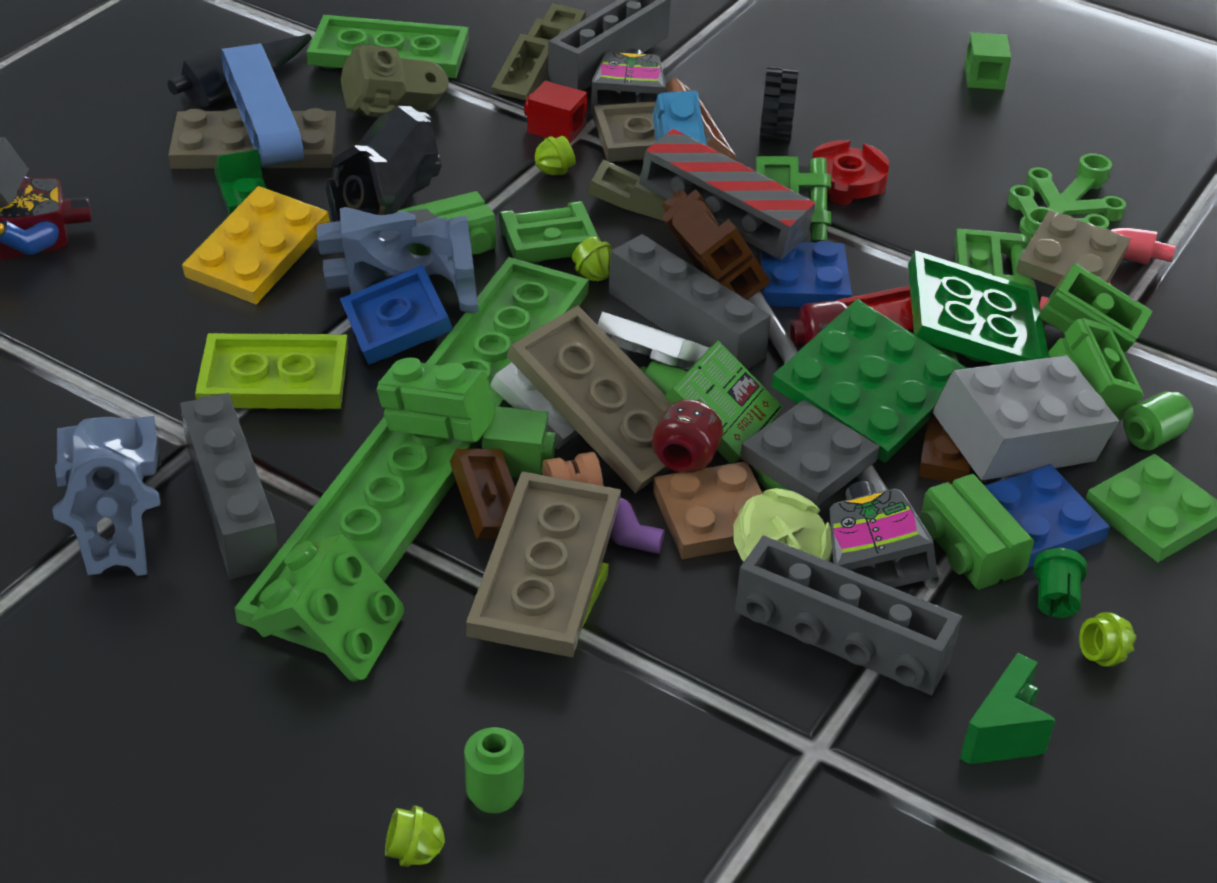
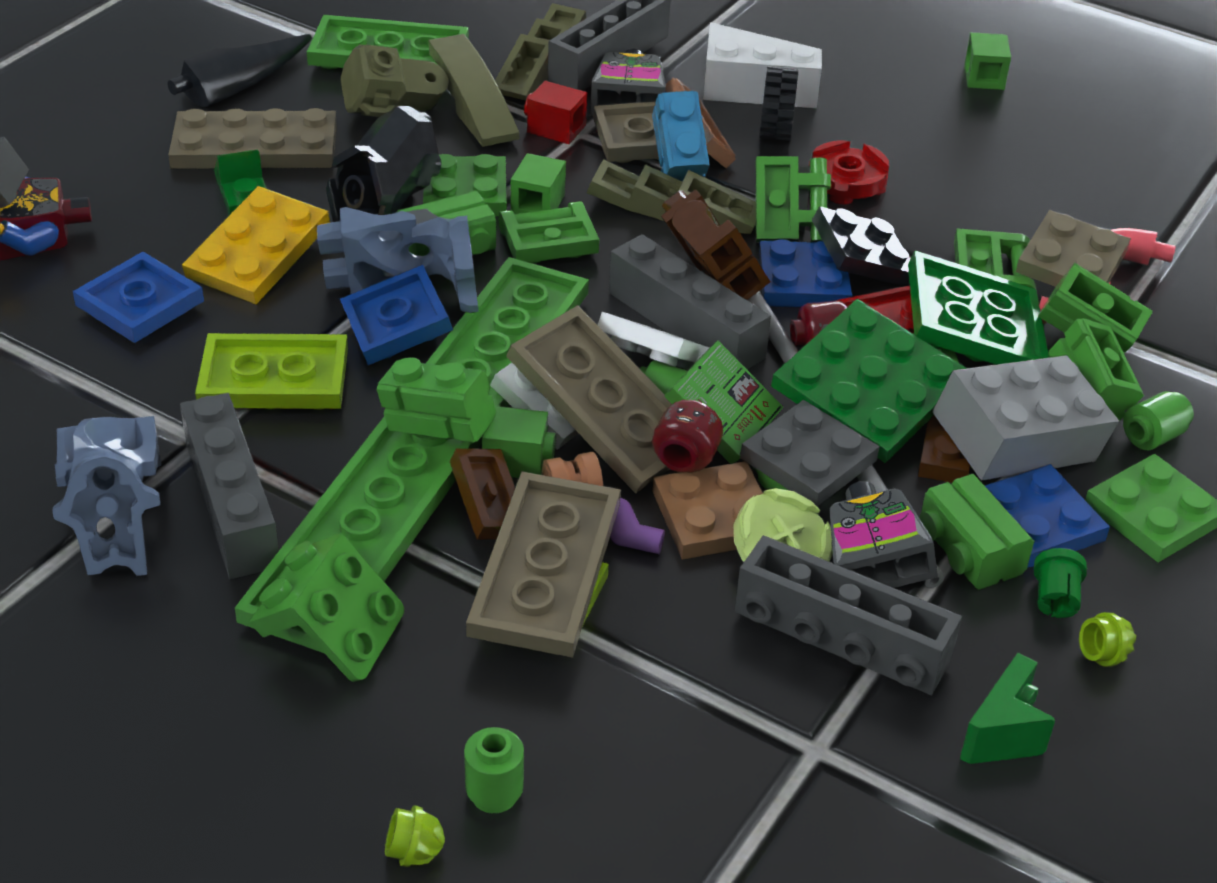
(138, 296): none -> blue plate
(262, 105): medium blue beam -> none
(470, 174): none -> bright green plate
(475, 90): none -> olive slope
(538, 184): none -> bright green brick
(554, 156): lime plate -> none
(593, 259): lime plate -> none
(740, 61): none -> white wedge
(757, 206): dark grey brick -> none
(863, 245): none -> black plate
(1091, 174): bright green plant -> none

